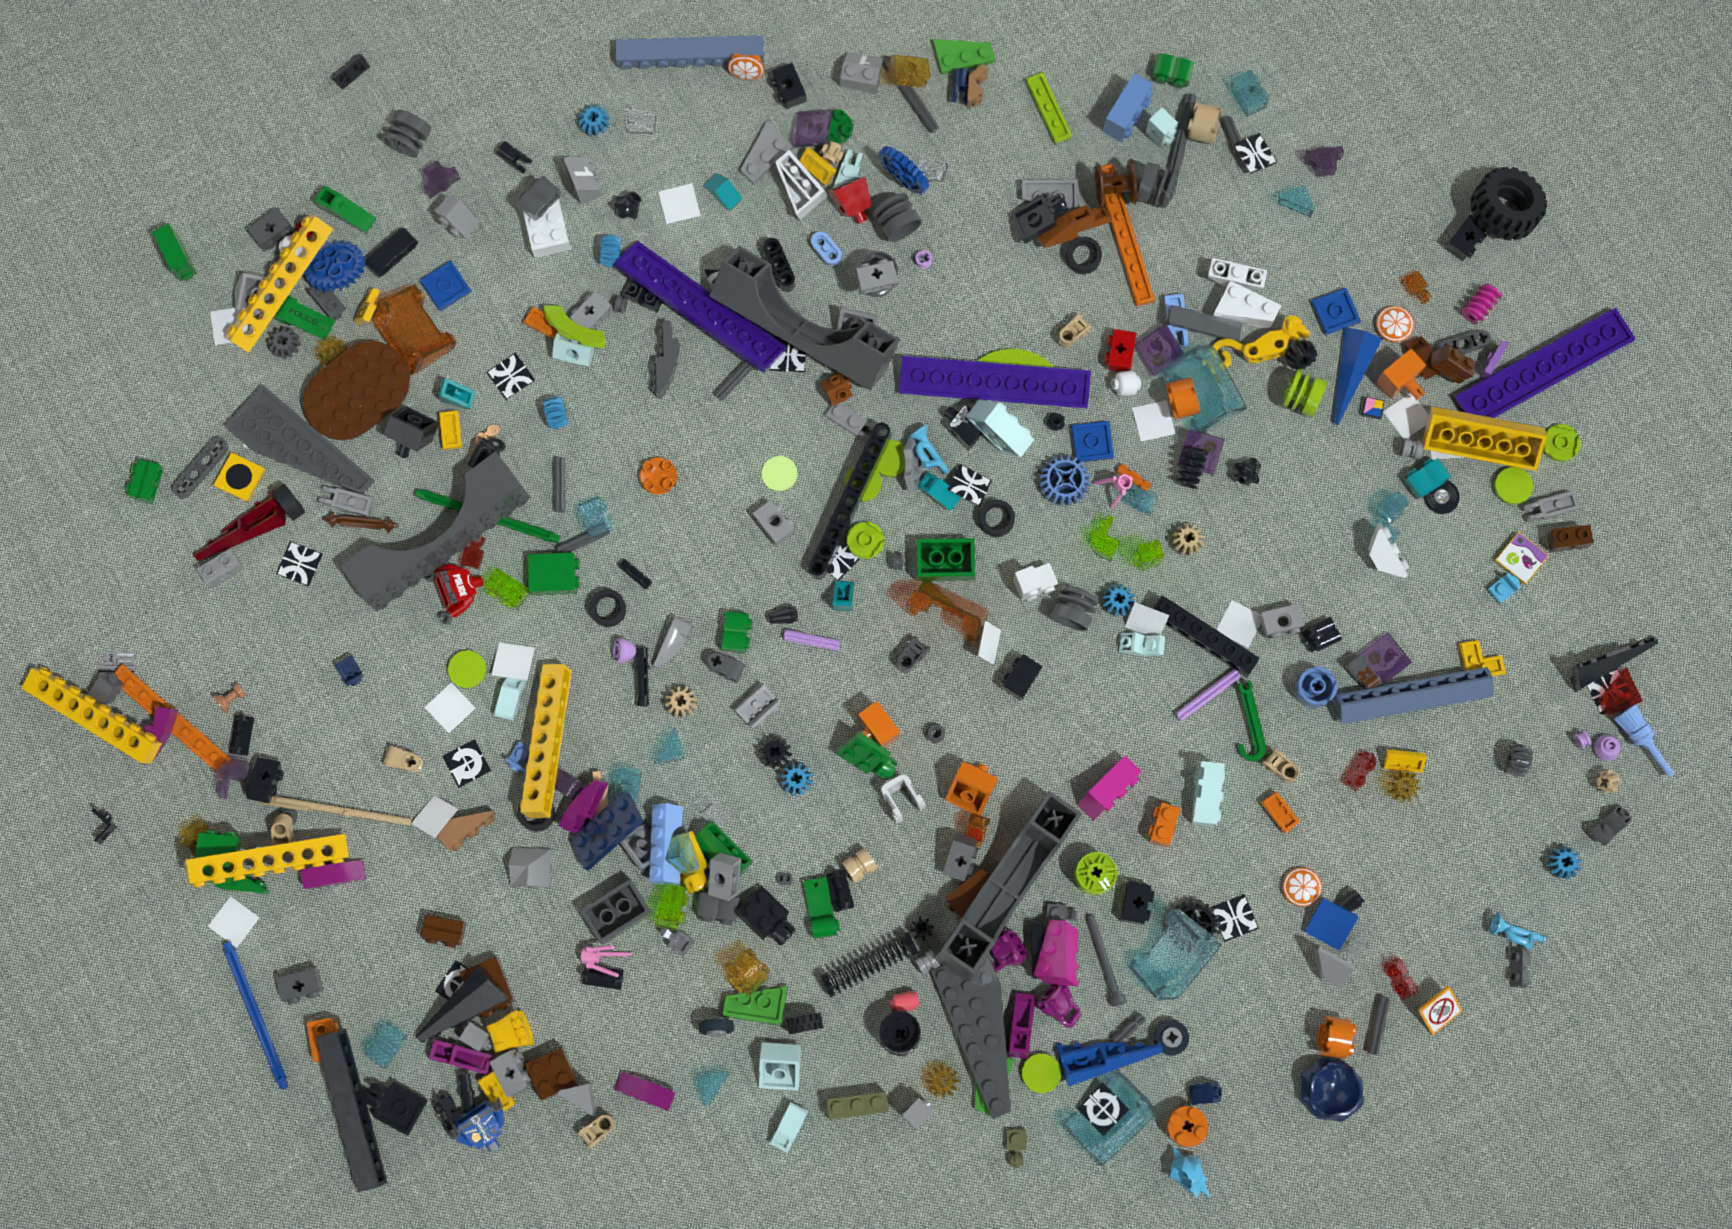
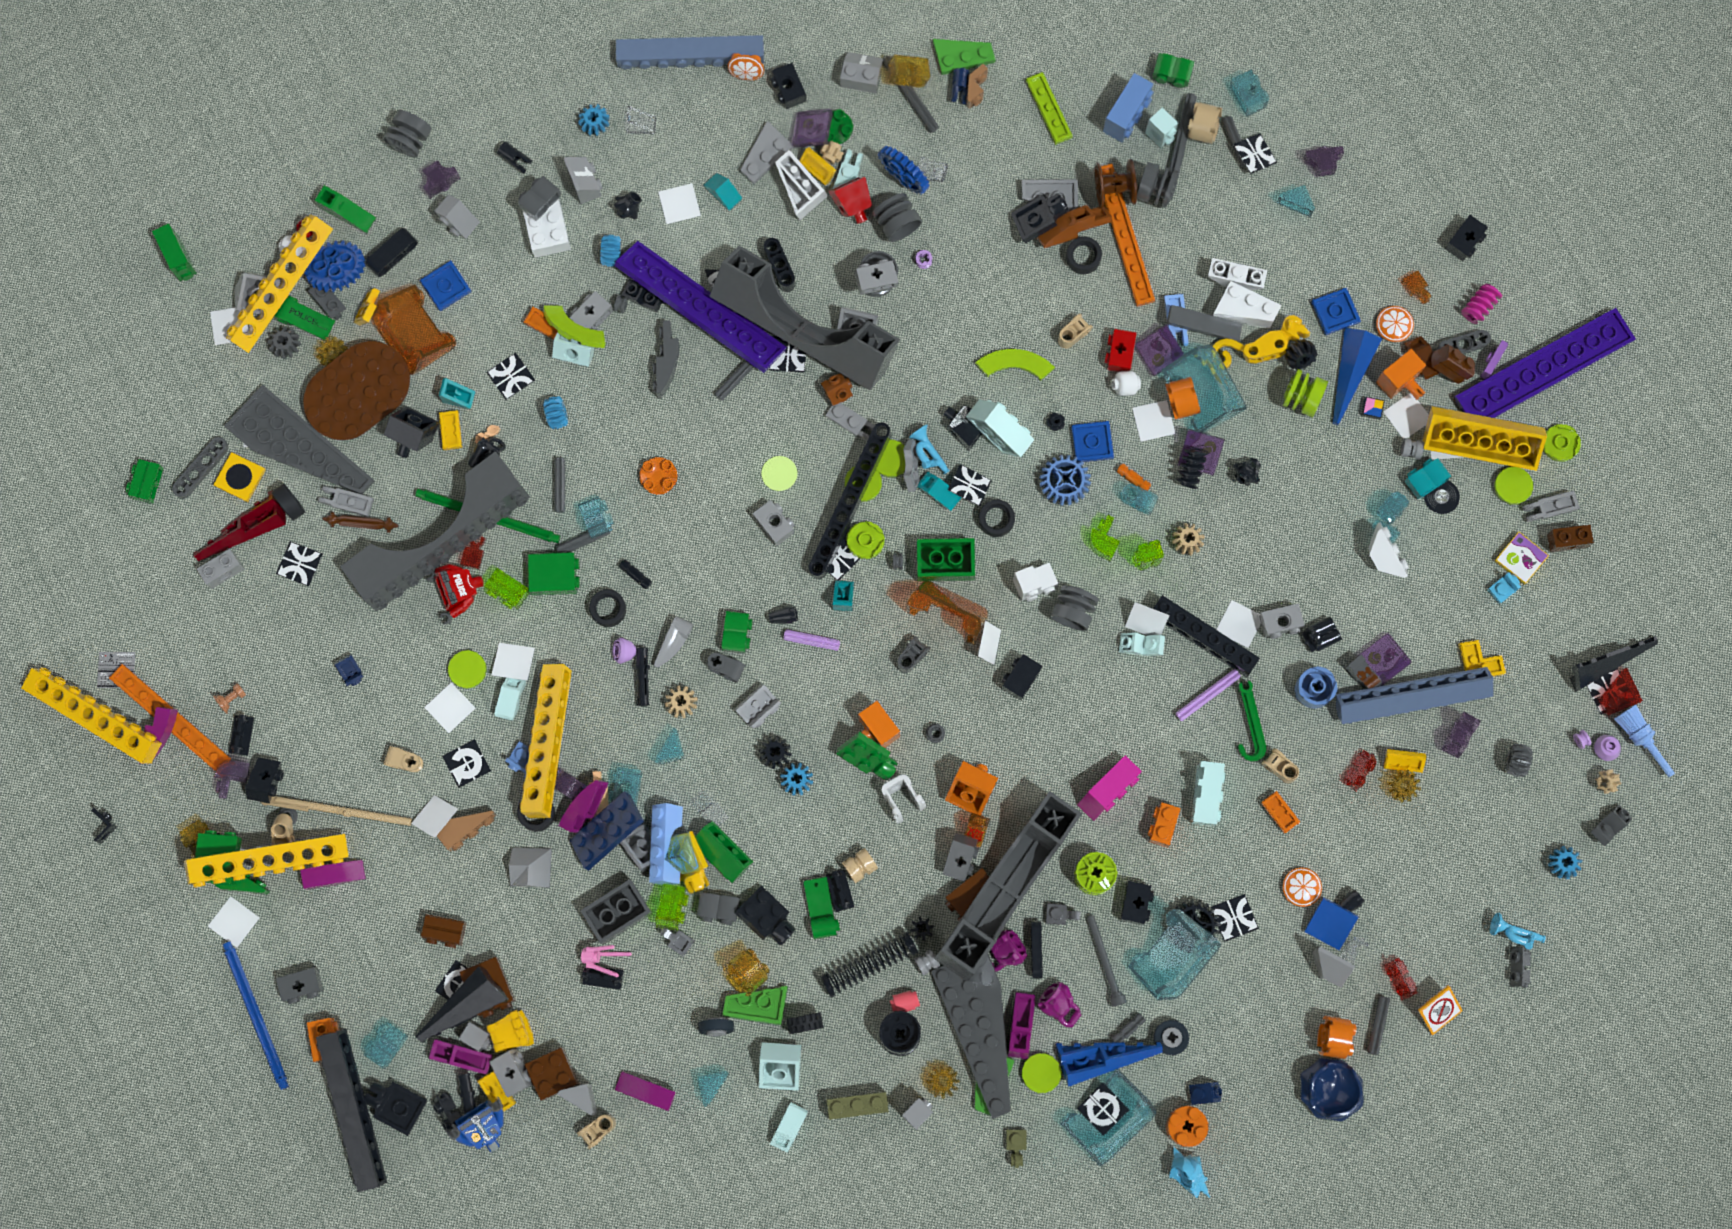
(106, 688): dark grey brick -> none
(261, 229): dark grey brick -> none
(354, 69): black hinge -> none
(724, 876): light grey brick -> none
(784, 878): dark grey rock -> none
(826, 249): light blue plate -> none
(995, 381): dark purple plate -> none
(1058, 955): dark pink wedge -> none
(1121, 484): bright pink plant -> none
(1122, 594): dark azure gear -> none
(1460, 734): none -> clear purple brick
(1519, 189): black tyre -> none

